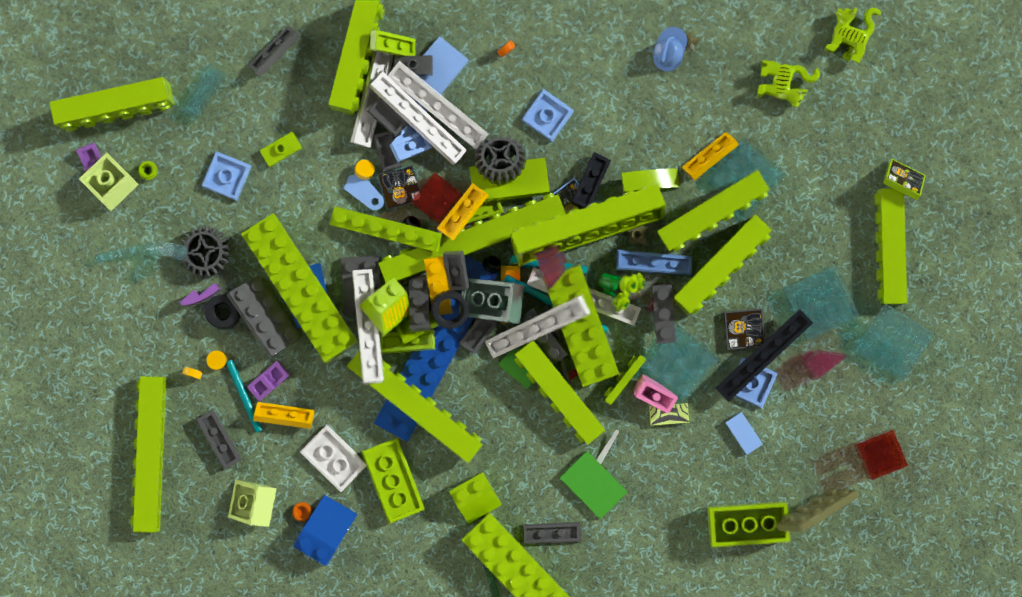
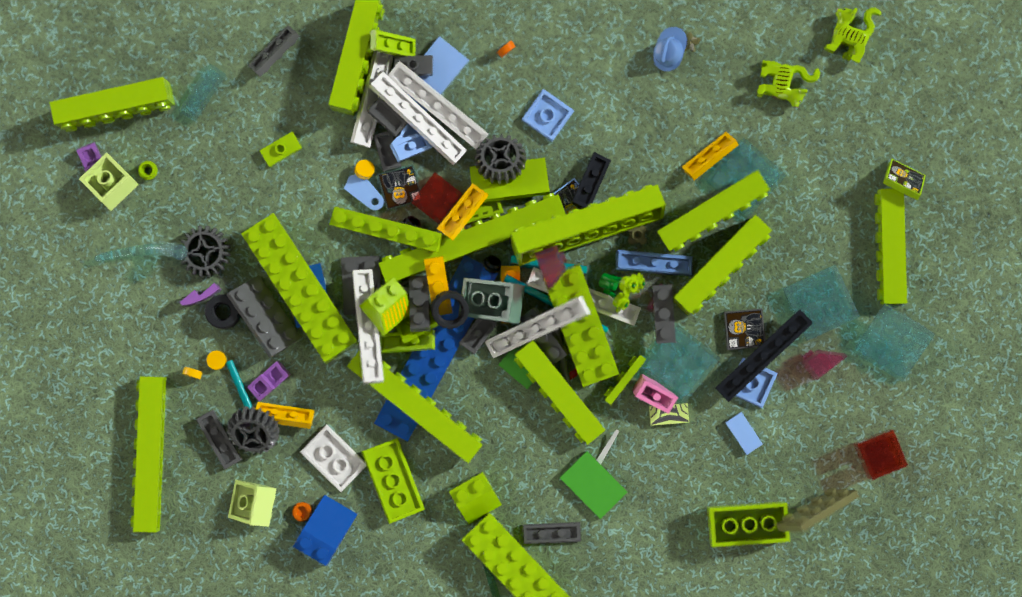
(226, 175): light blue tile -> none
(253, 430): none -> dark grey gear
(456, 270): dark grey plate -> none
(637, 180): lime slope -> none

